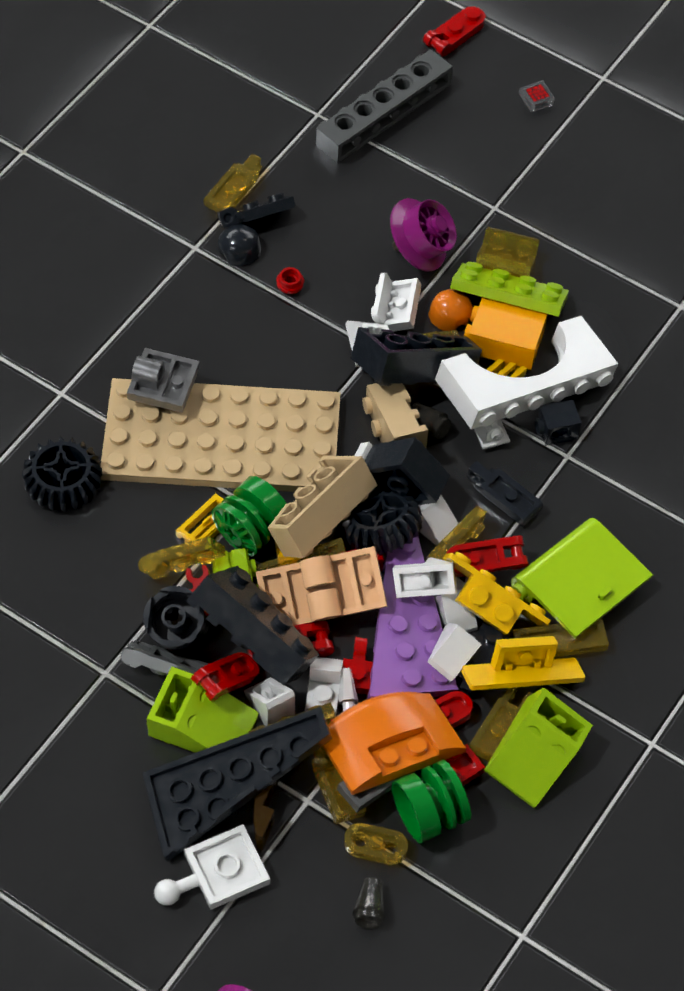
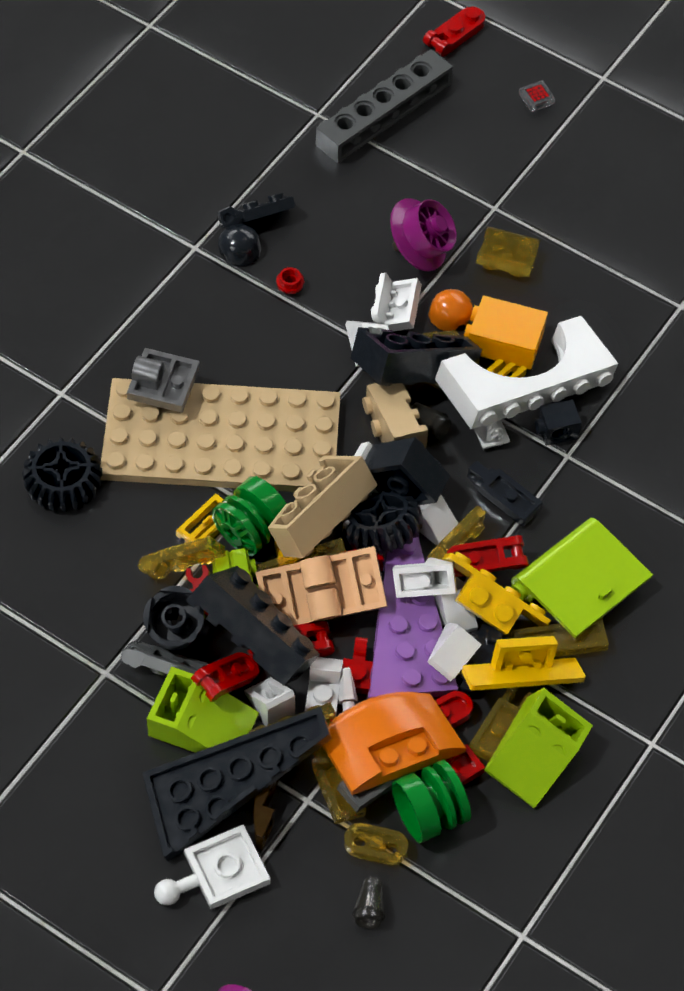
(234, 184): clear yellow hinge -> none
(513, 290): lime plate -> none

